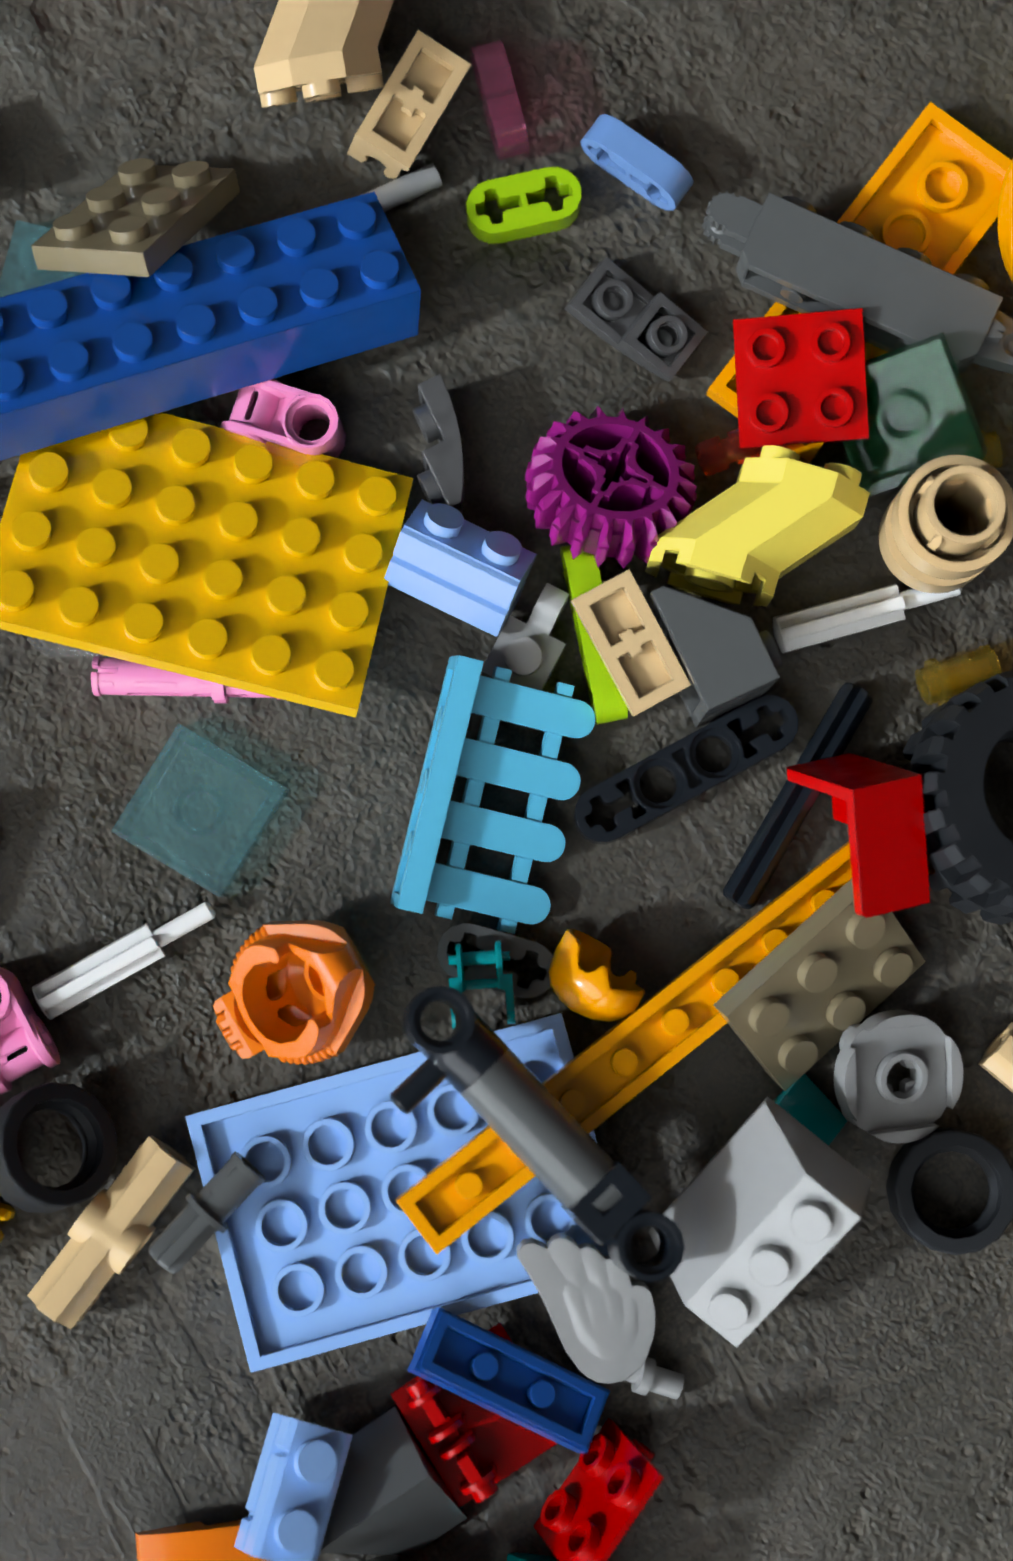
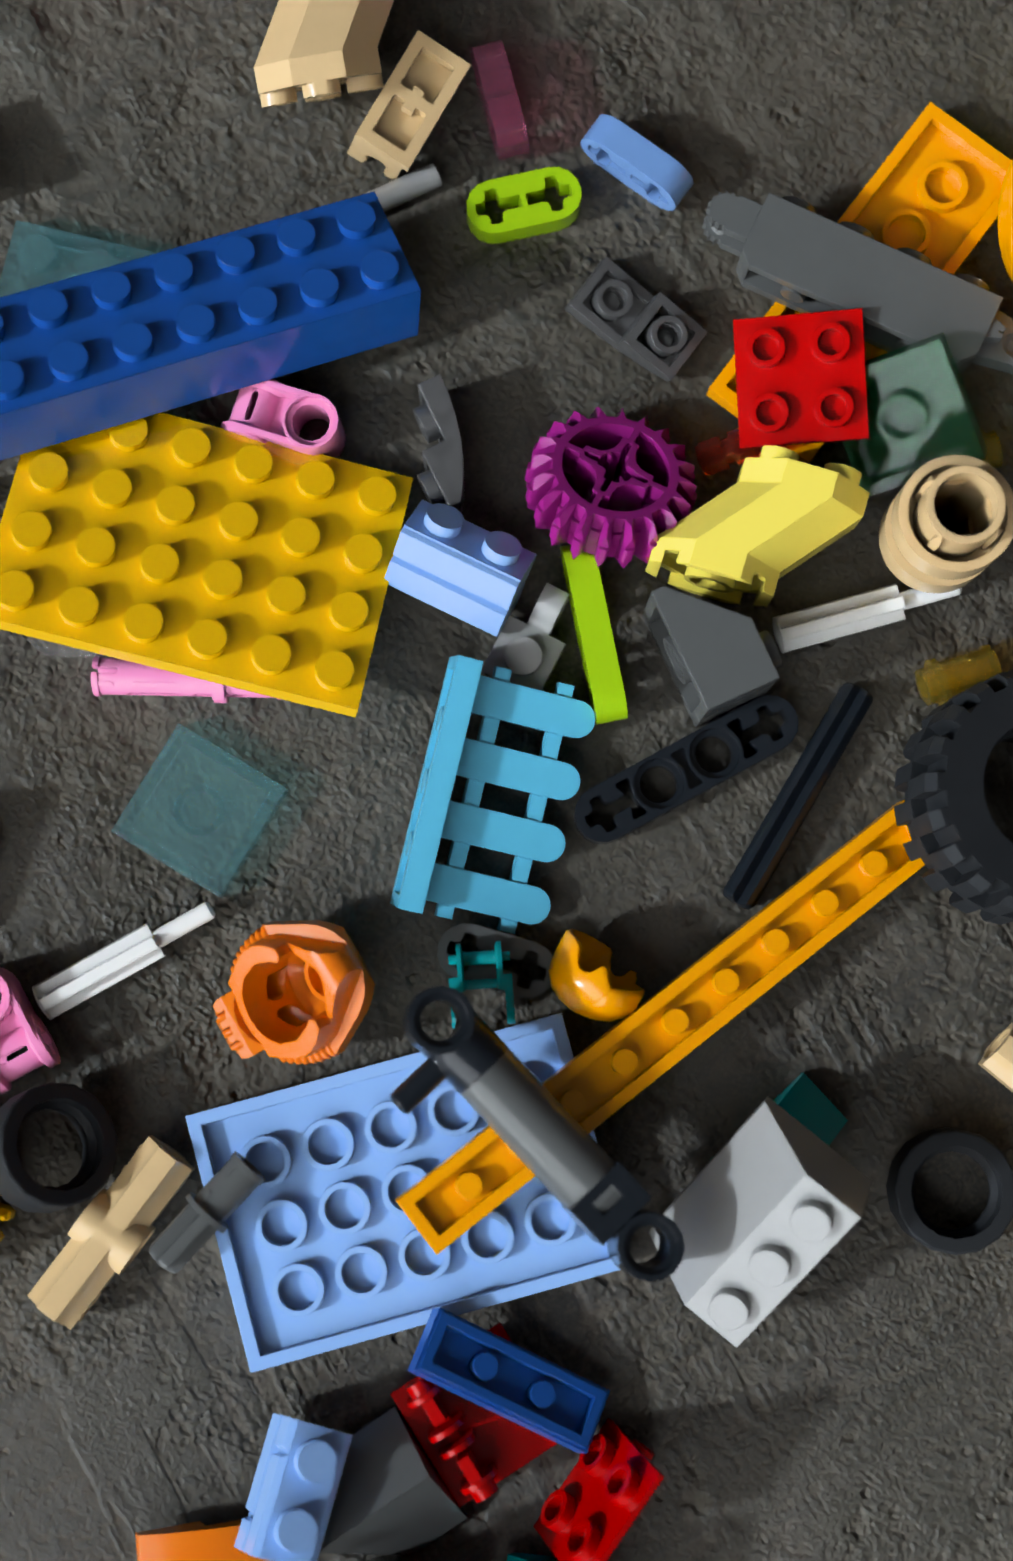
(136, 218): dark tan plate -> none
(598, 1314): light grey animal -> none
(630, 642): tan hinge -> none
(818, 986): dark tan plate -> none
(863, 1067): light grey plate -> none
(884, 828): red panel -> none

